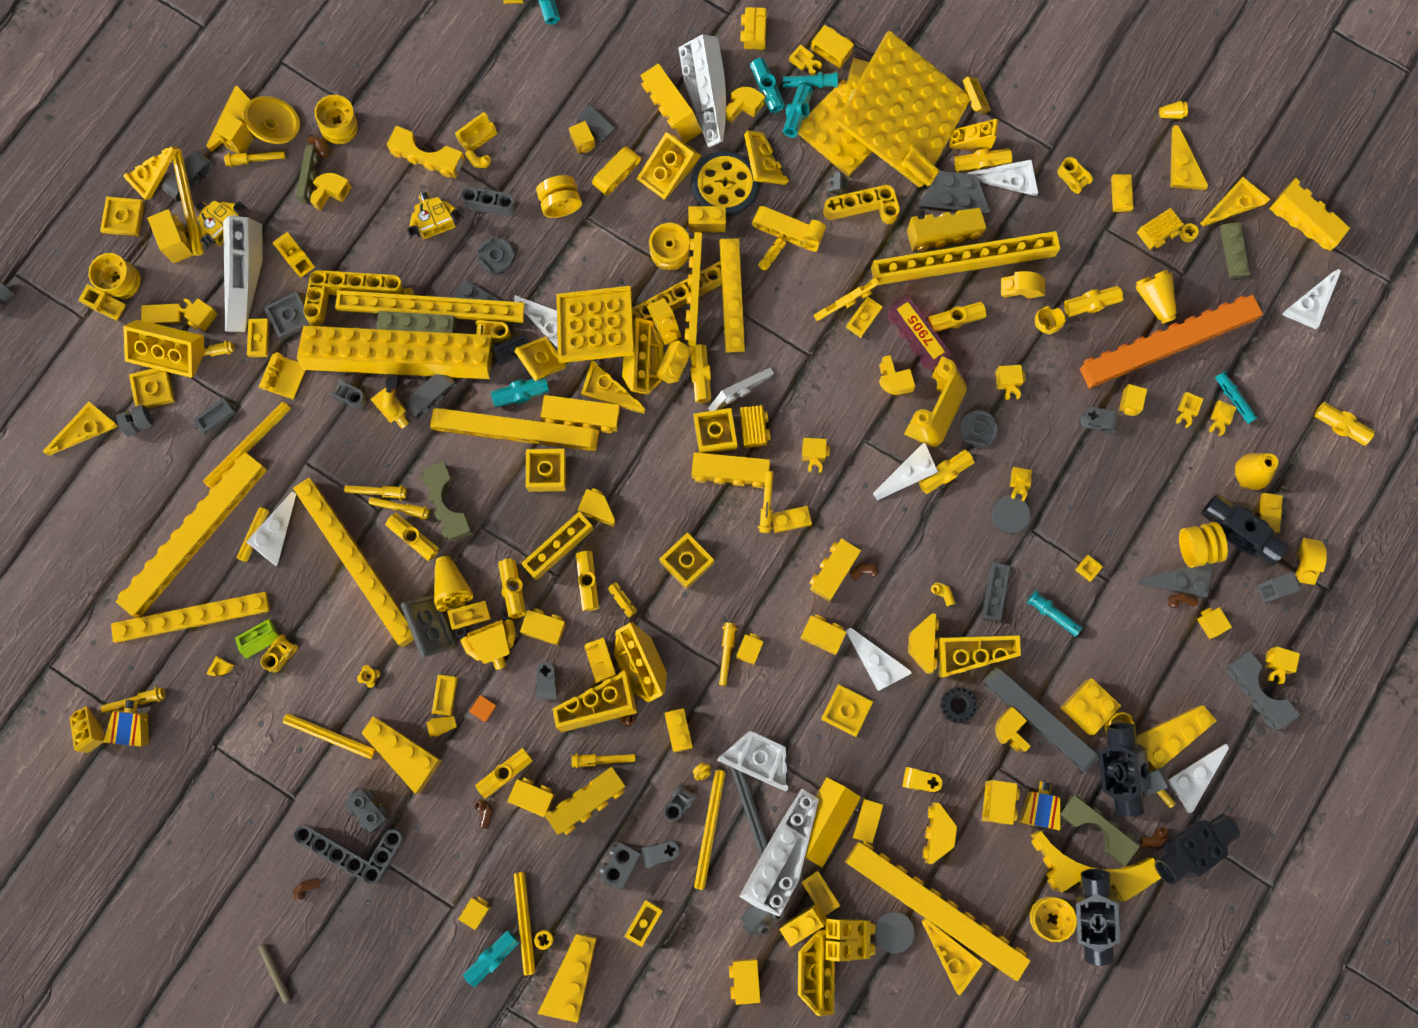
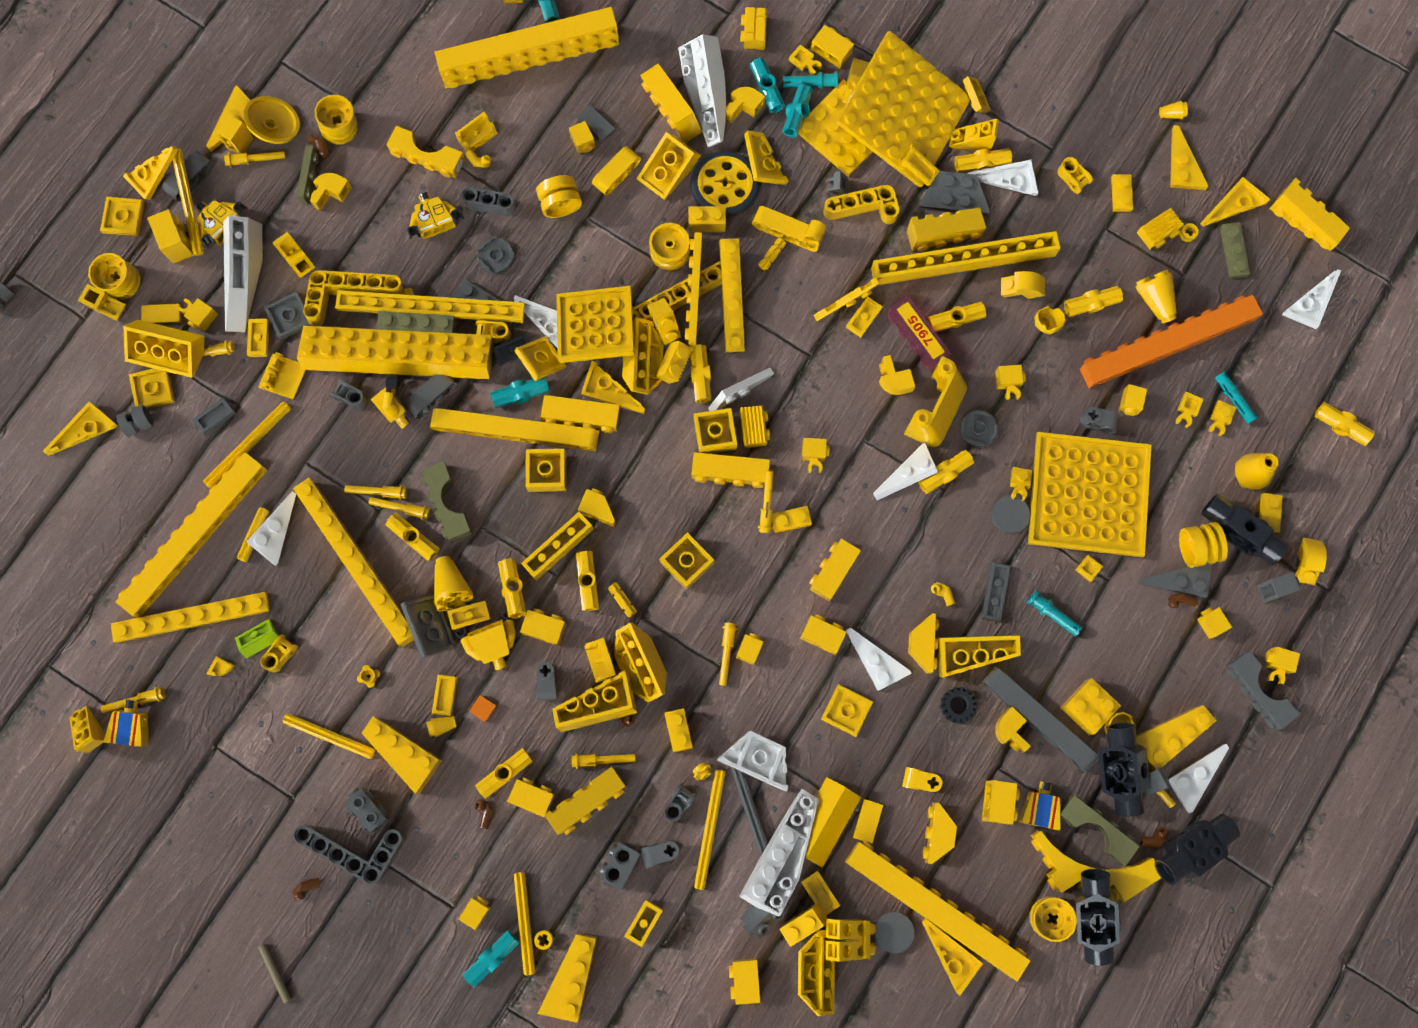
(527, 48): none -> yellow brick
(864, 568): reddish brown arm -> none
(1090, 494): none -> yellow plate

